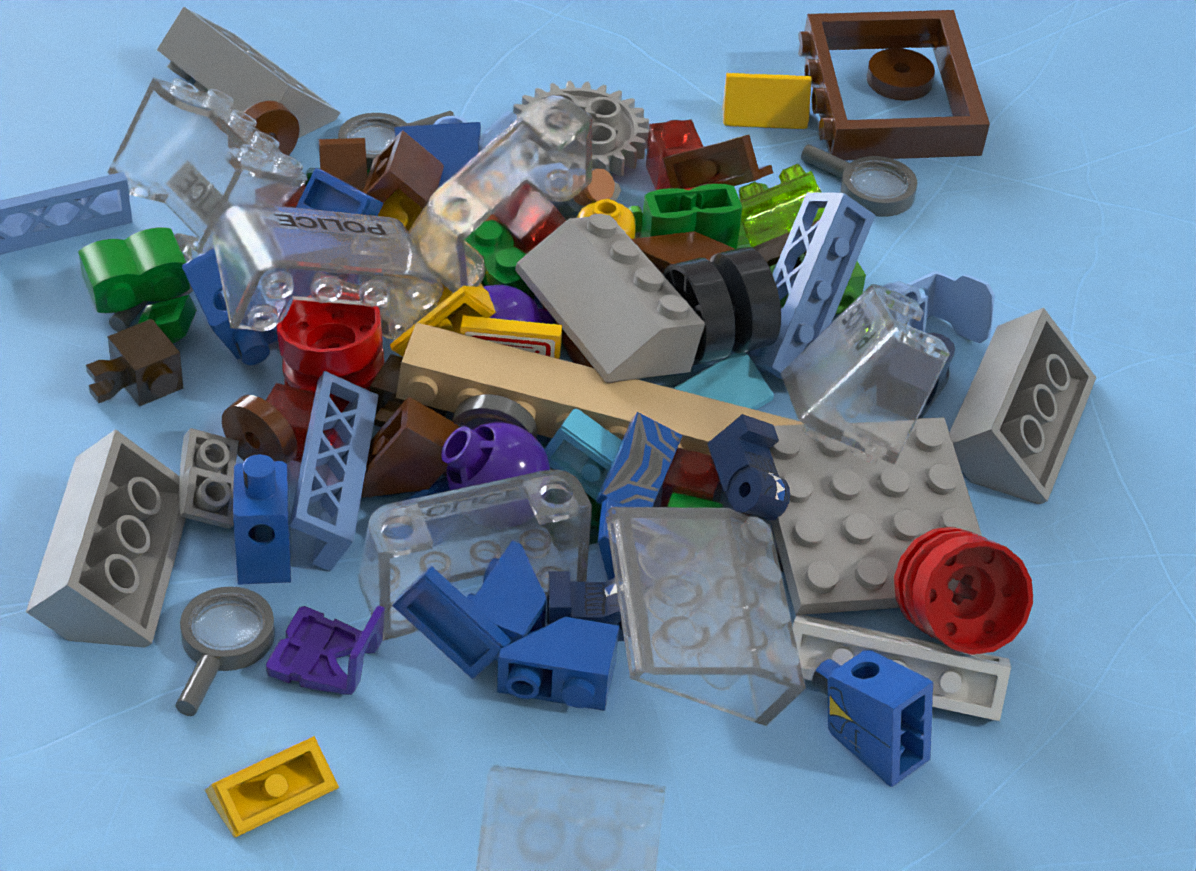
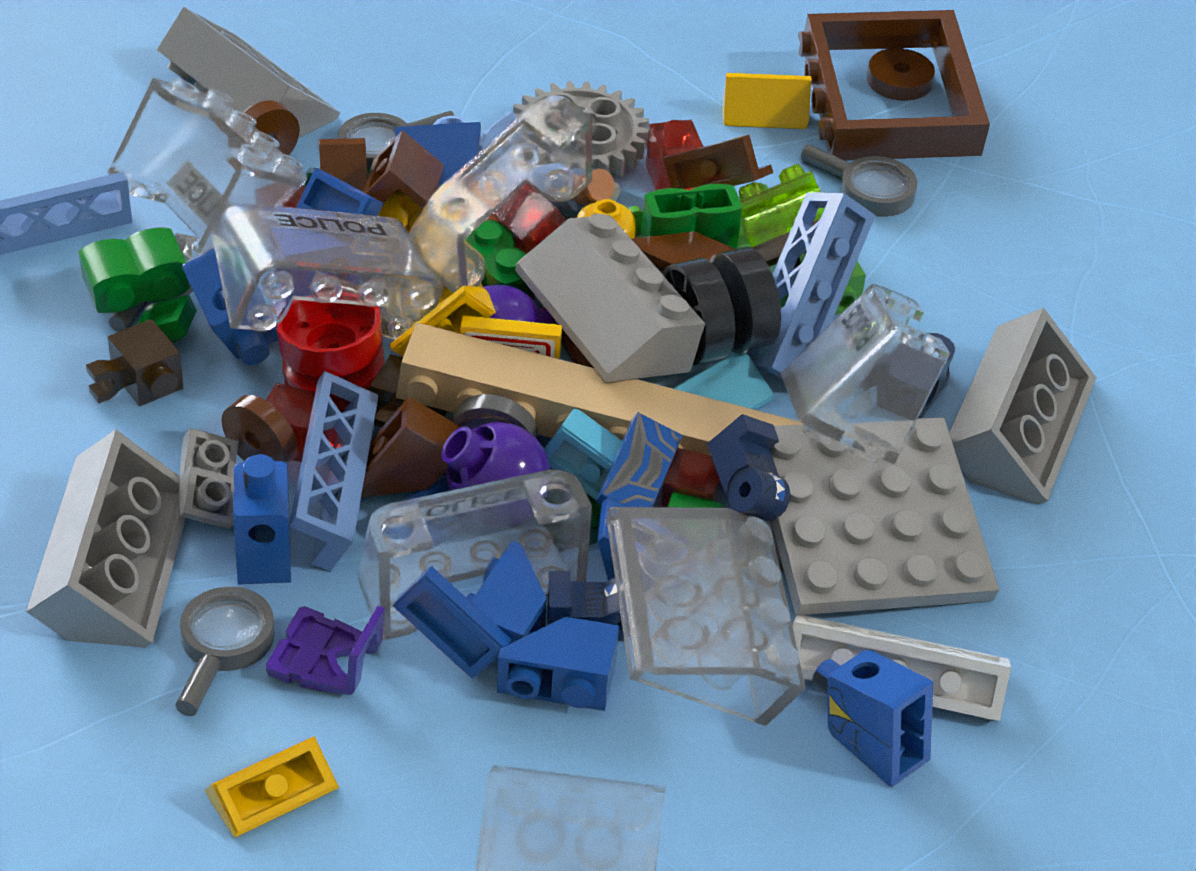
(961, 301): light blue piece -> none
(988, 602): red wheel -> none

